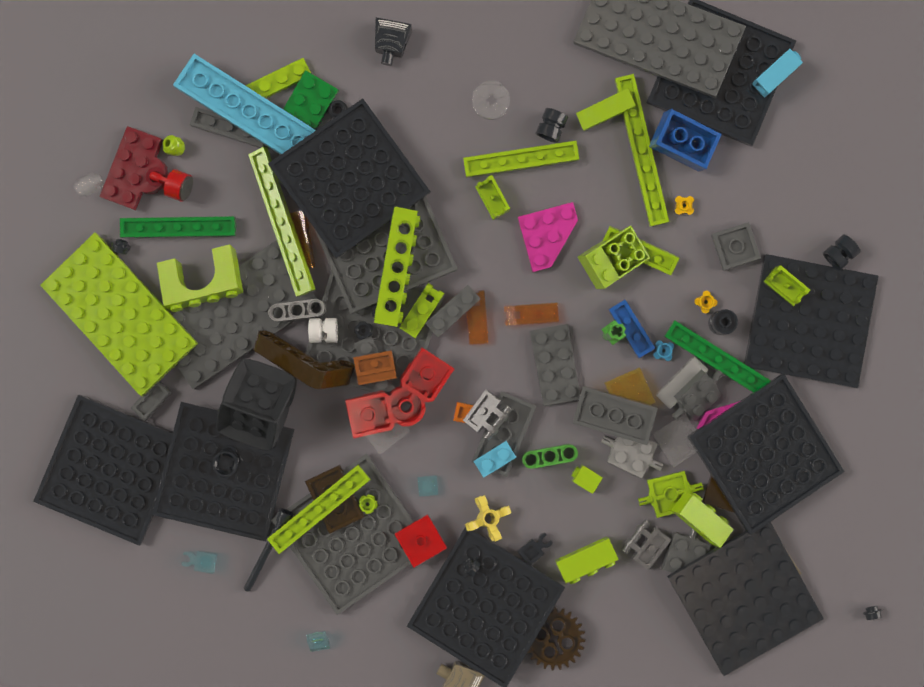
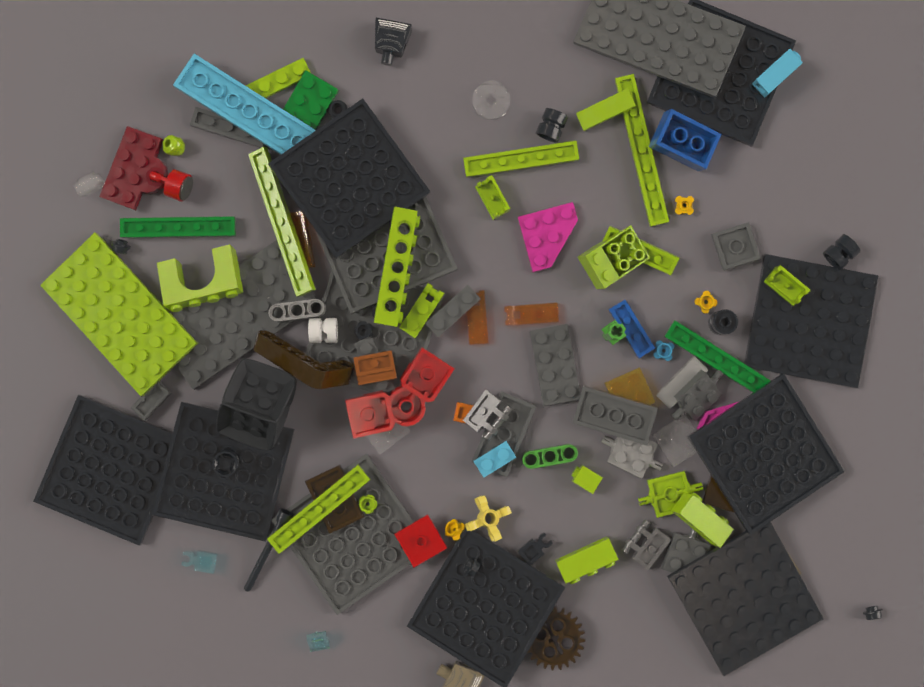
(427, 485): clear light blue plate -> none
(450, 529): none -> yellow plate

